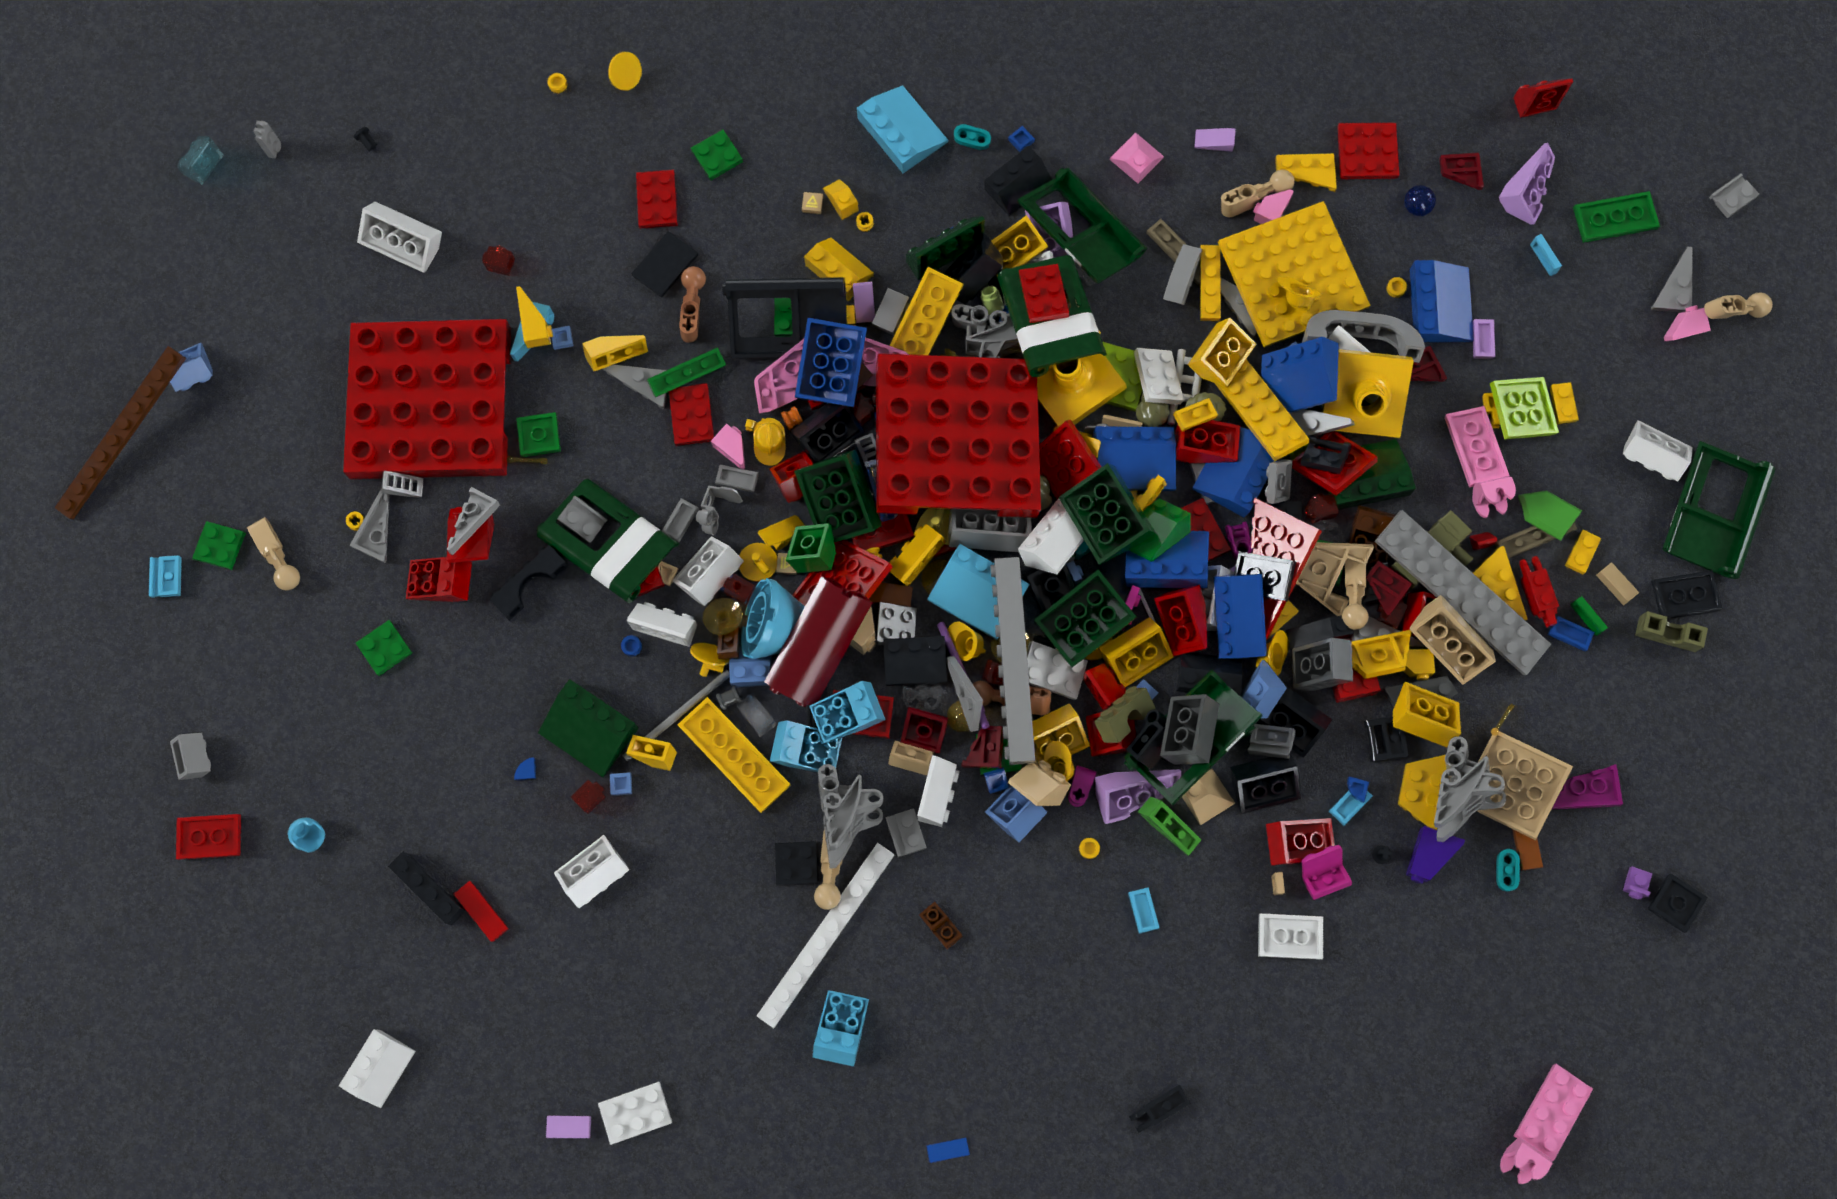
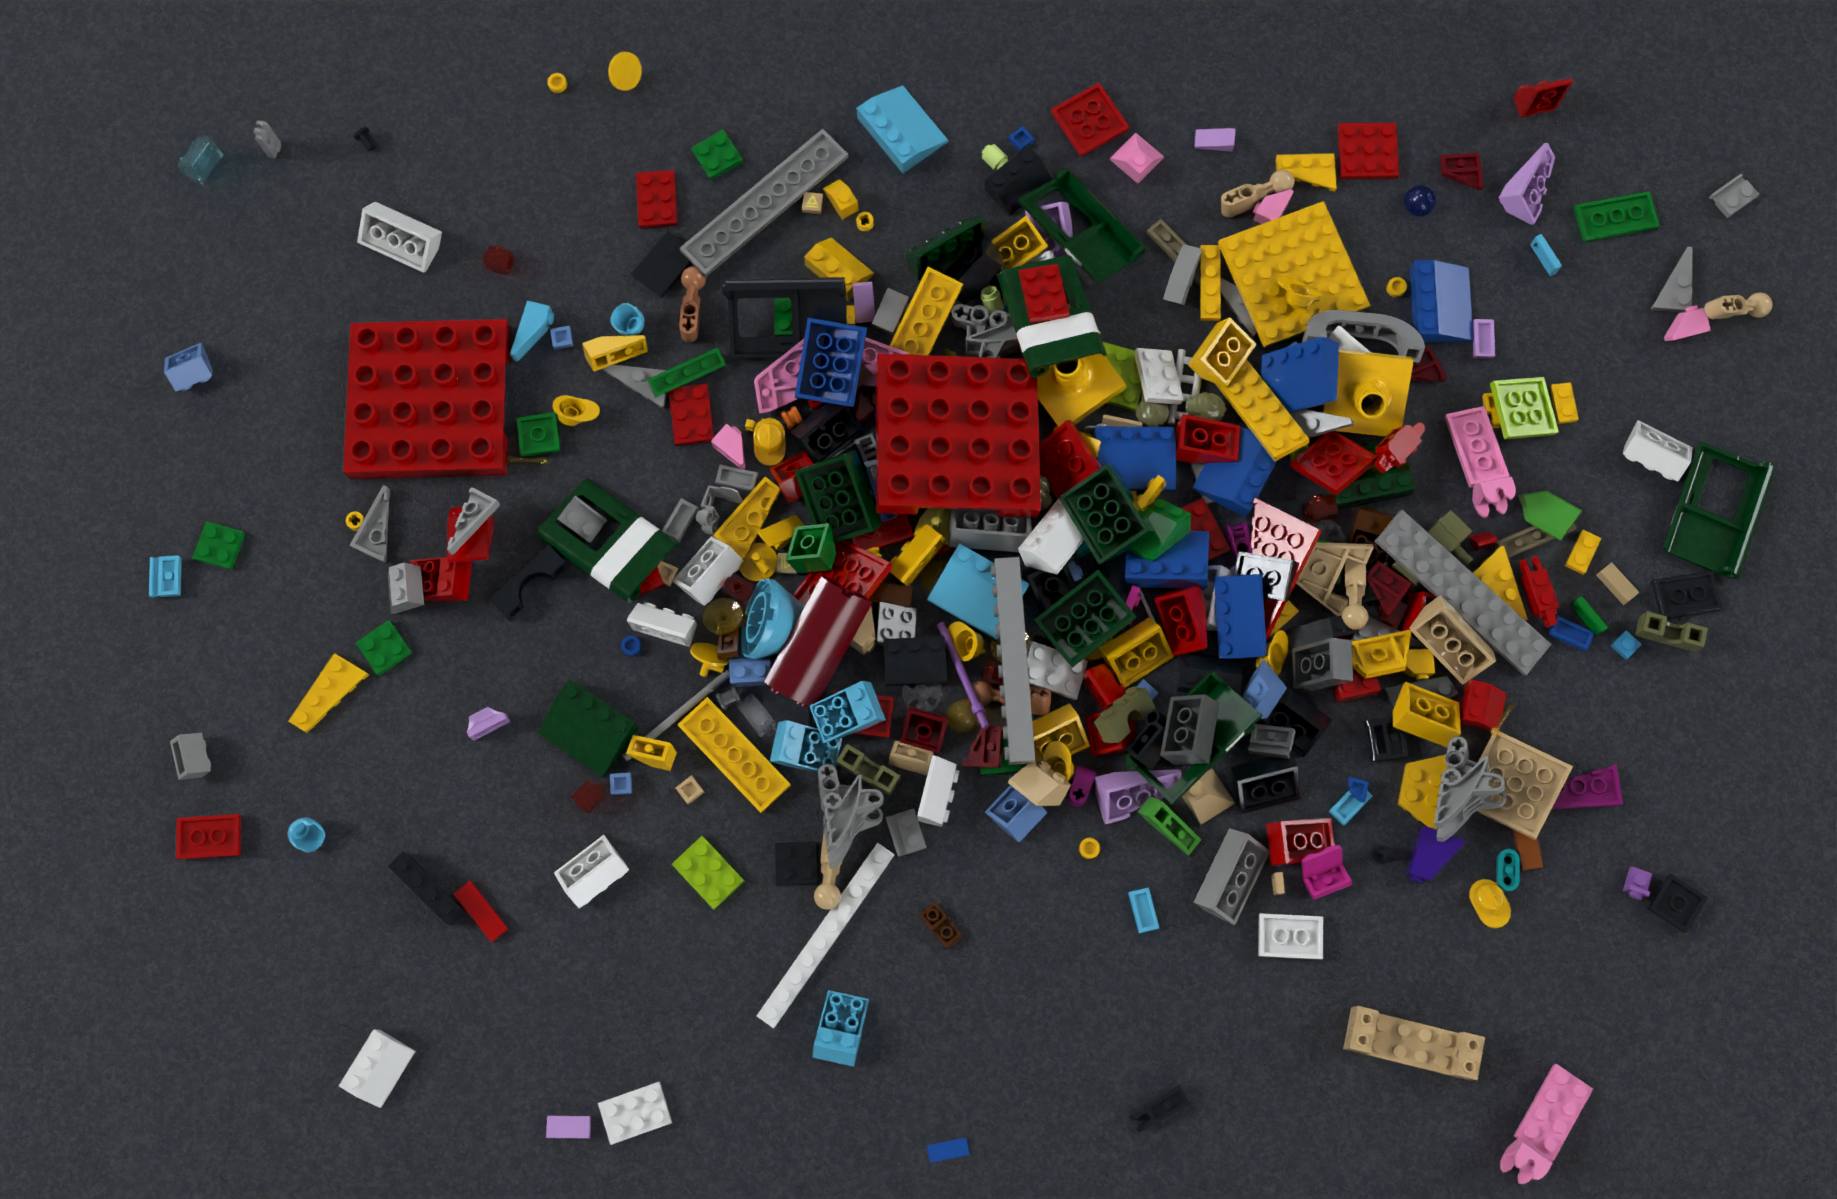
(120, 432): reddish brown plate -> none
(286, 576): tan beam -> none
(327, 691): none -> yellow wing
(386, 489): light grey slope -> none
(405, 587): none -> light grey slope
(485, 722): none -> lavender slope
(526, 770): blue tile -> none
(534, 327): yellow slope -> none
(575, 410): none -> yellow piece
(627, 320): none -> medium azure hair
(689, 790): none -> tan tile
(708, 872): none -> lime plate
(744, 523): none -> yellow wing
(764, 202): none -> light grey plate
(872, 773): none -> olive arch
(967, 694): light grey wing -> none
(972, 137): teal plate -> none
(994, 157): none -> yellowish green brick
(996, 780): blue tile -> none
(1089, 119): none -> red plate
(1195, 414): yellow plate -> none
(1232, 876): none -> light grey slope
(1278, 481): light grey plate -> none
(1325, 459): black plate -> none
(1398, 446): none -> hinge
(1414, 1043): none -> tan plate
(1482, 705): none -> red slope
(1490, 903): none -> yellow piece
(1625, 645): none -> dark azure plate

